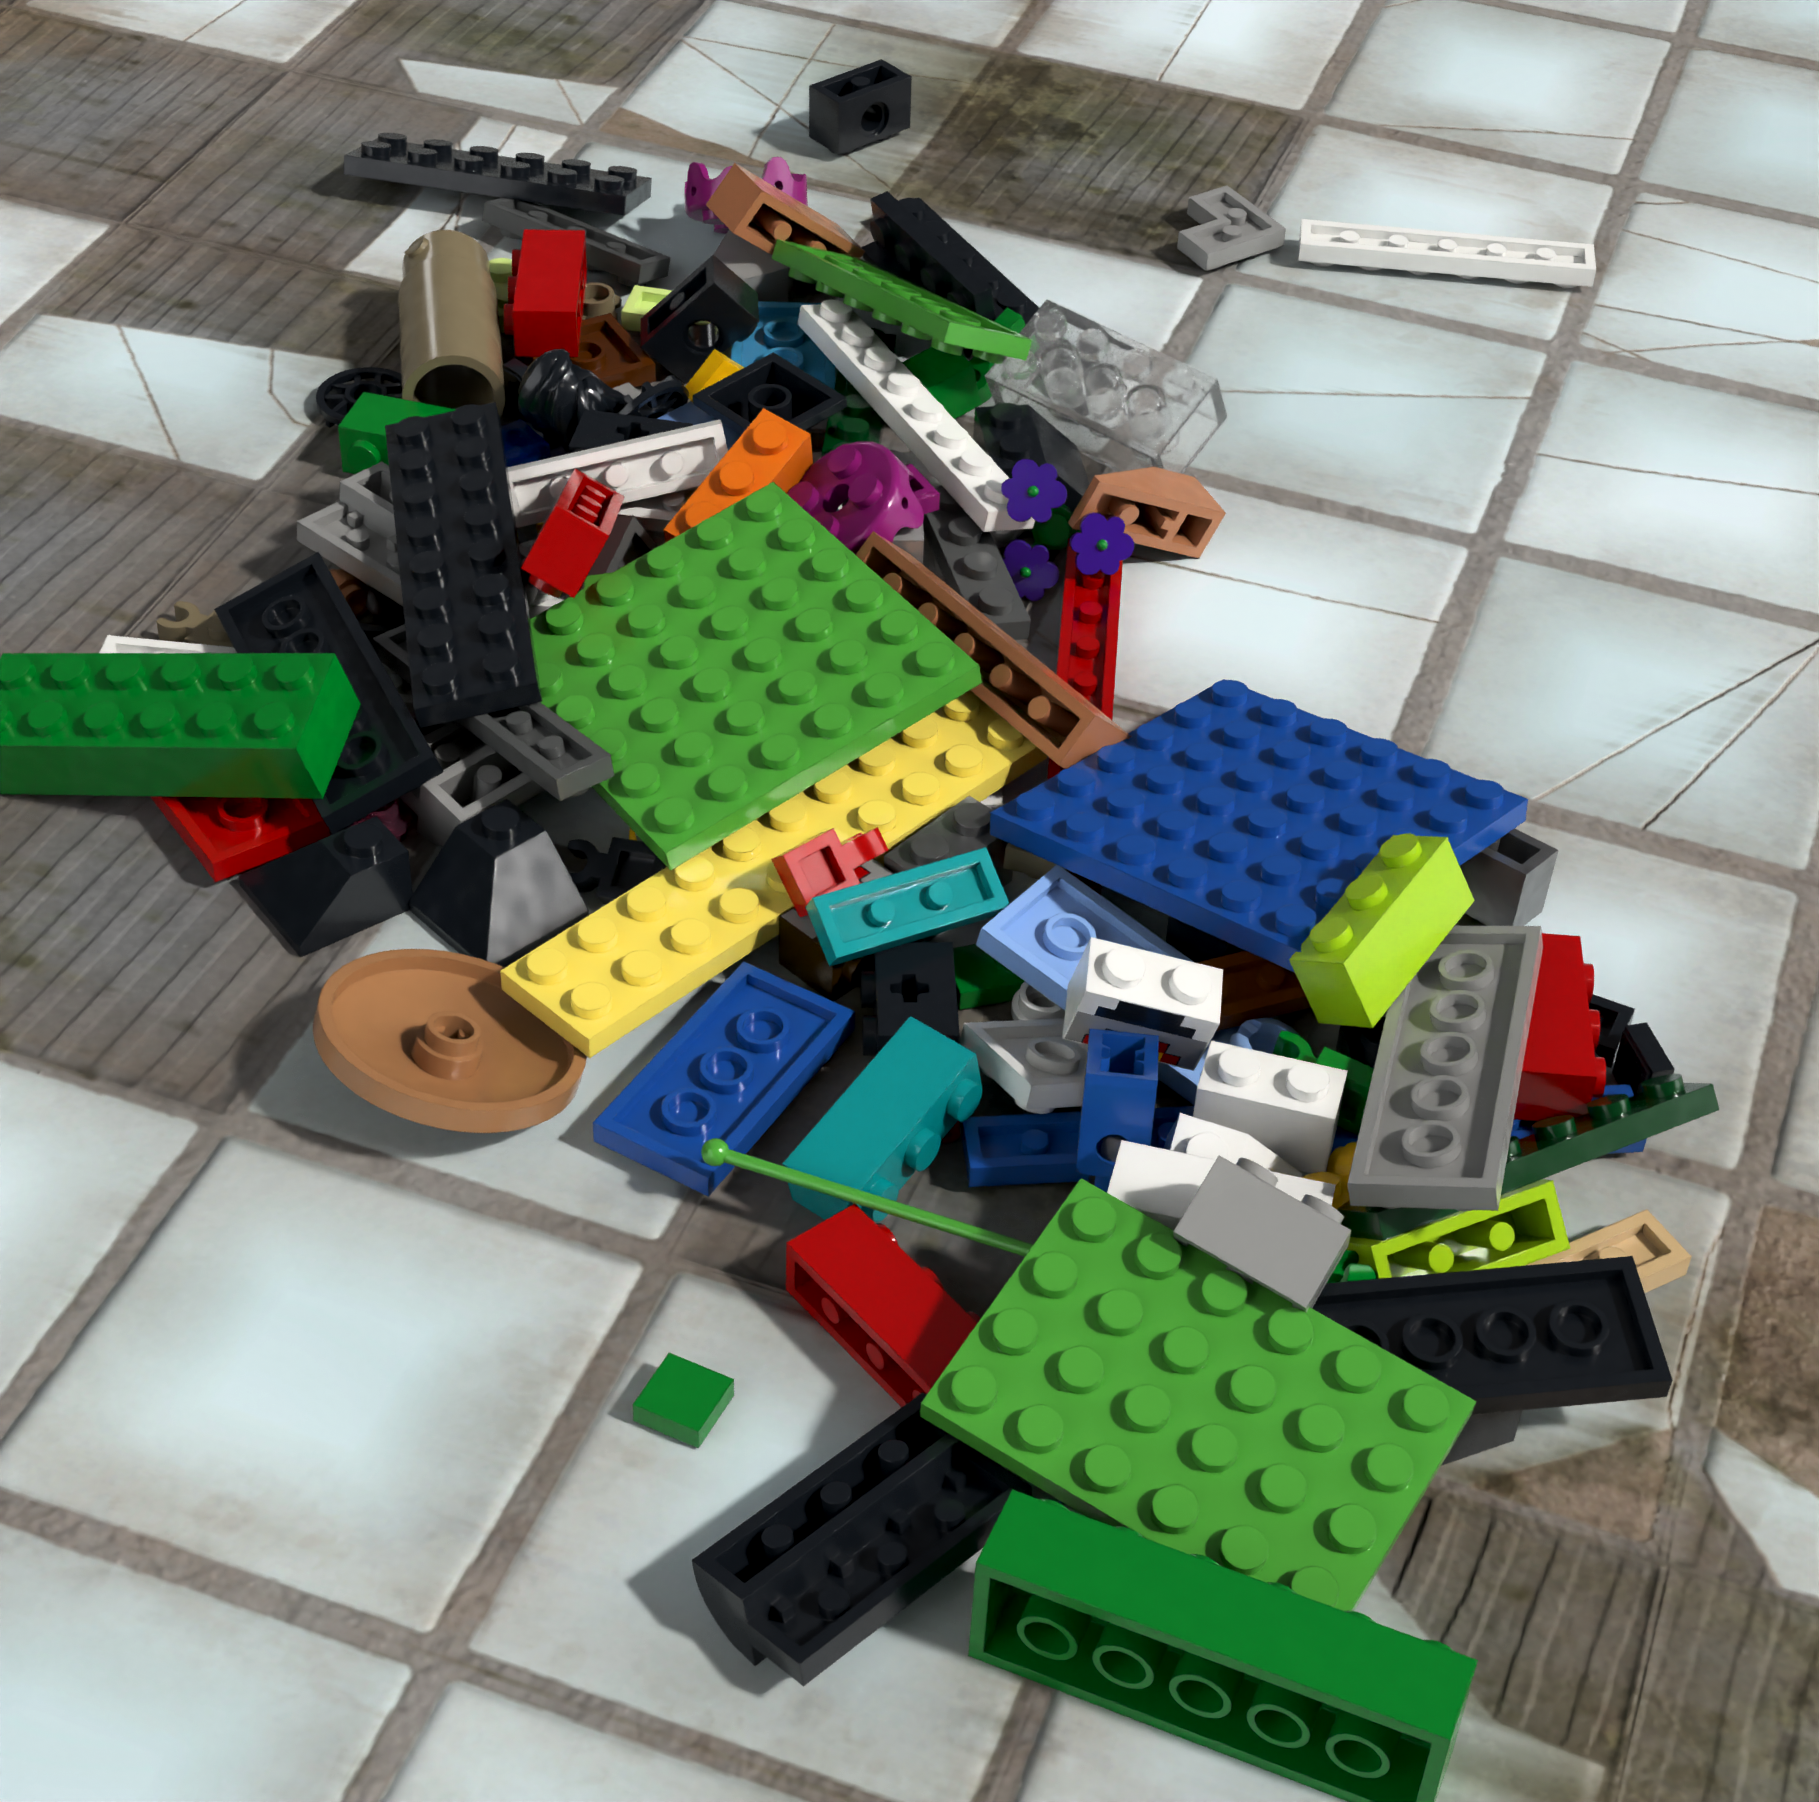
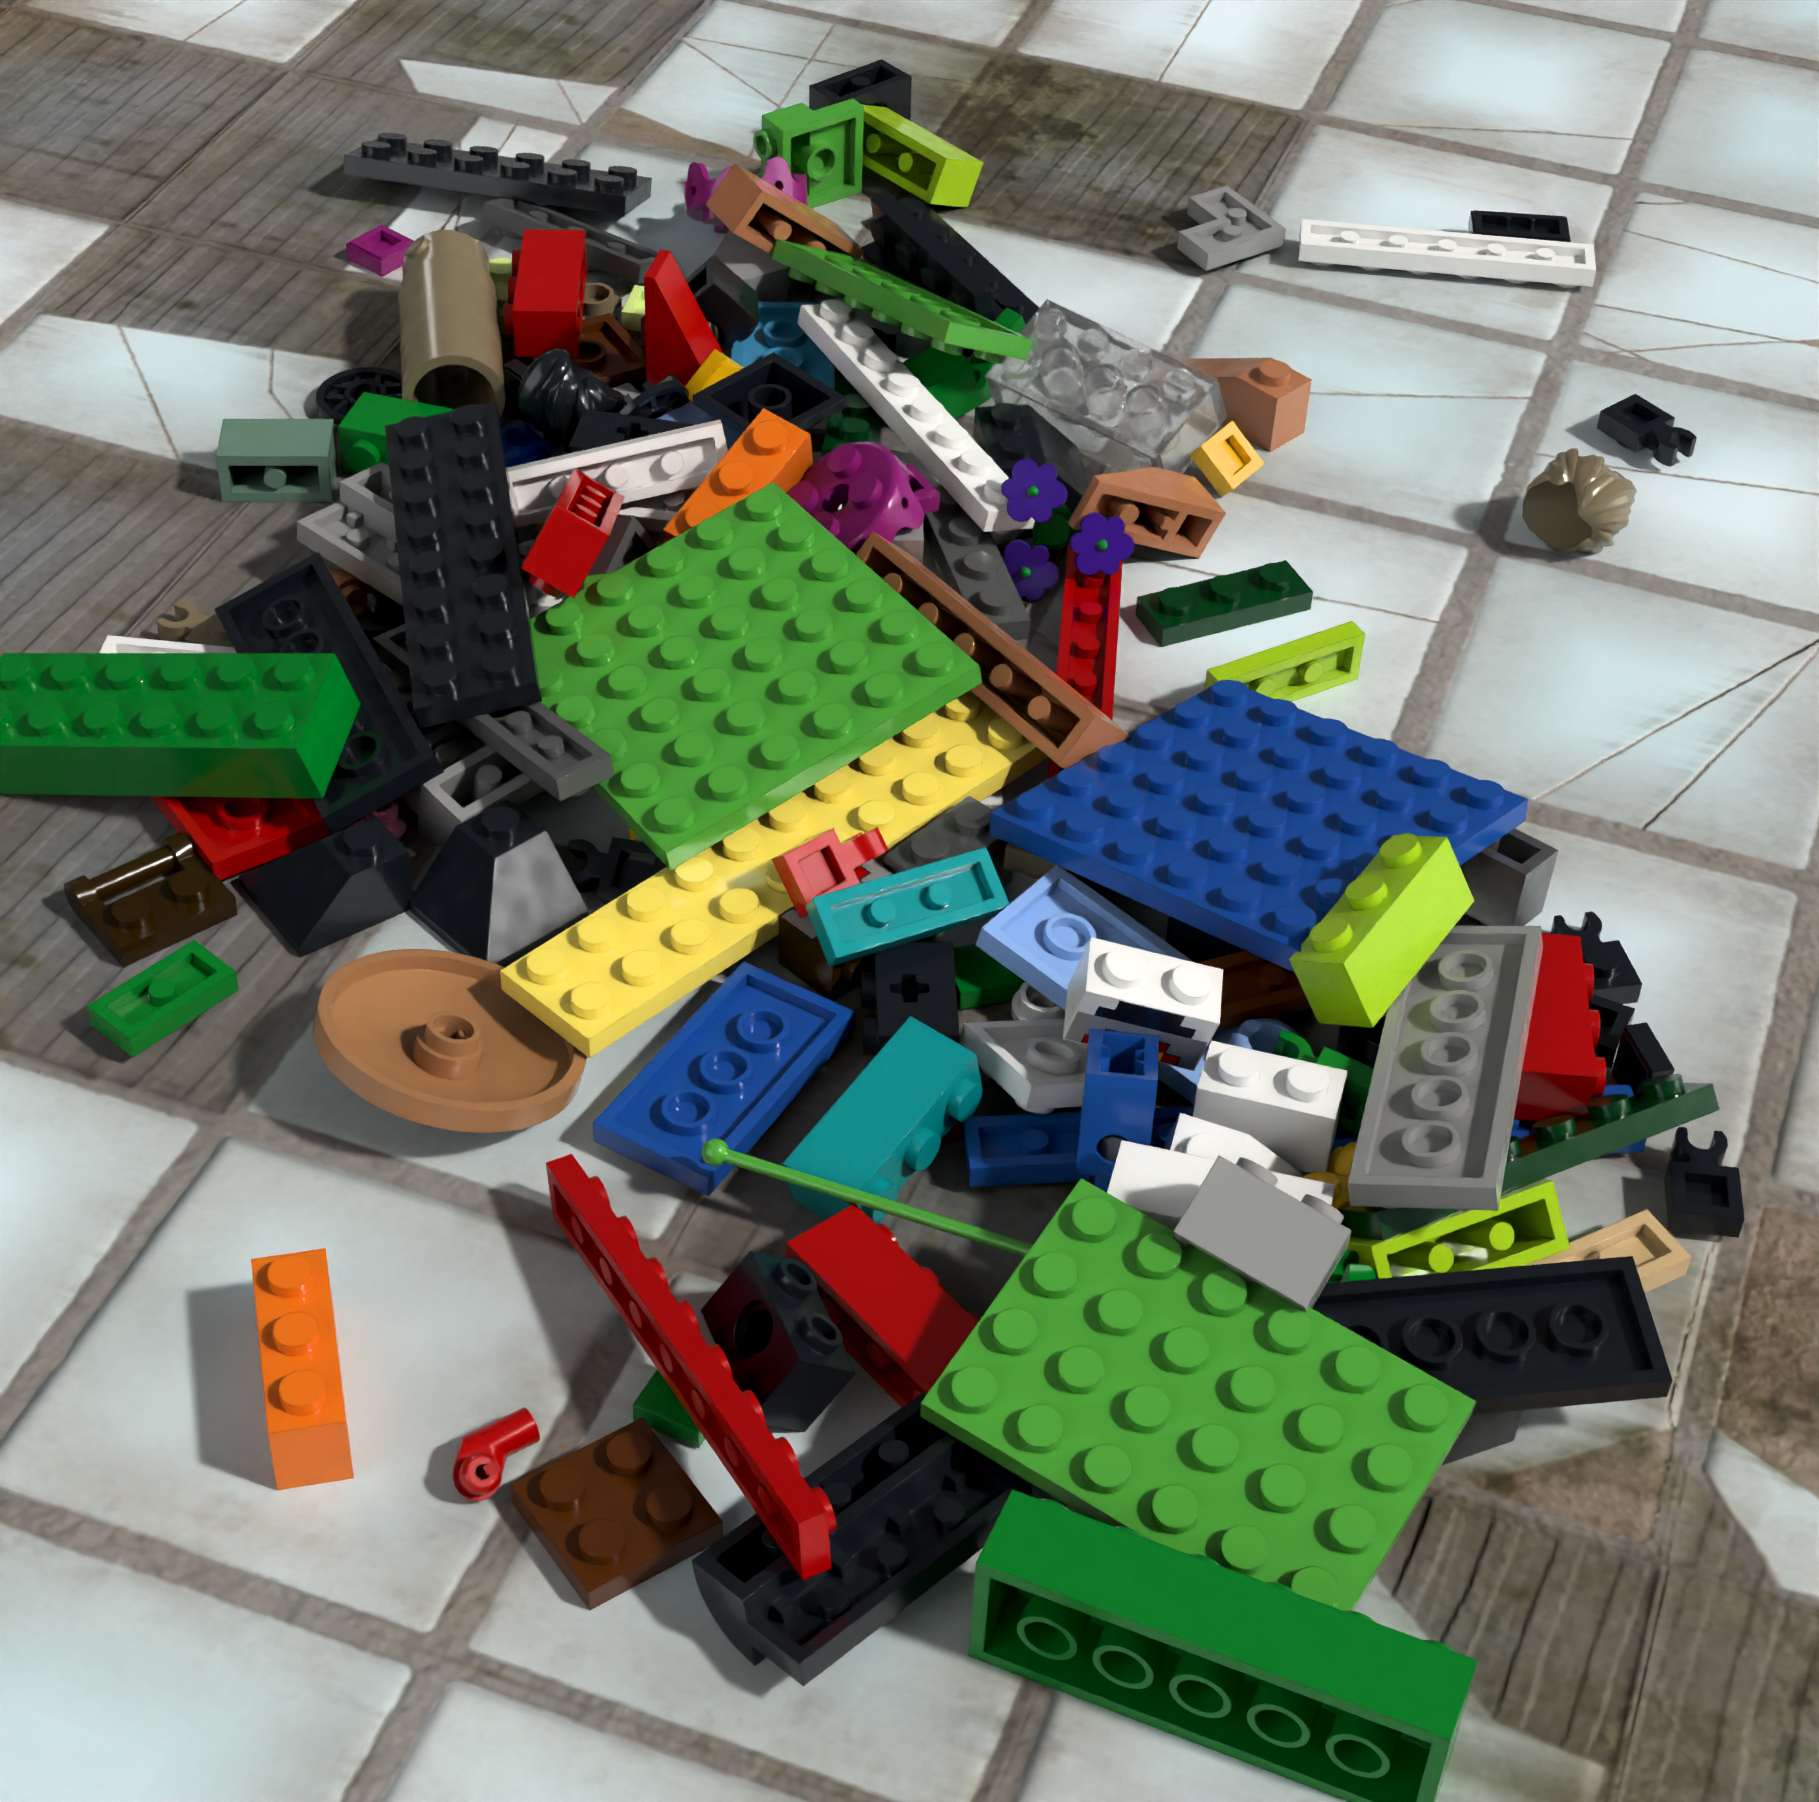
(158, 913): none -> dark brown plate
(162, 998): none -> green plate
(277, 460): none -> sand green brick
(301, 1369): none -> orange brick
(379, 250): none -> magenta tile
(484, 1453): none -> red arm
(616, 1513): none -> reddish brown plate
(674, 324): none -> red slope
(694, 1371): none -> red plate
(779, 1339): none -> black brick
(817, 143): none -> bright green plate
(917, 159): none -> lime brick
(1223, 603): none -> dark green plate
(1226, 459): none -> yellow plate
(1260, 397): none -> nougat slope
(1299, 665): none -> lime plate
(1519, 225): none -> black plate
(1578, 503): none -> dark tan hair
(1613, 971): none -> black plate
(1642, 425): none -> black plate
(1701, 1191): none -> black plate

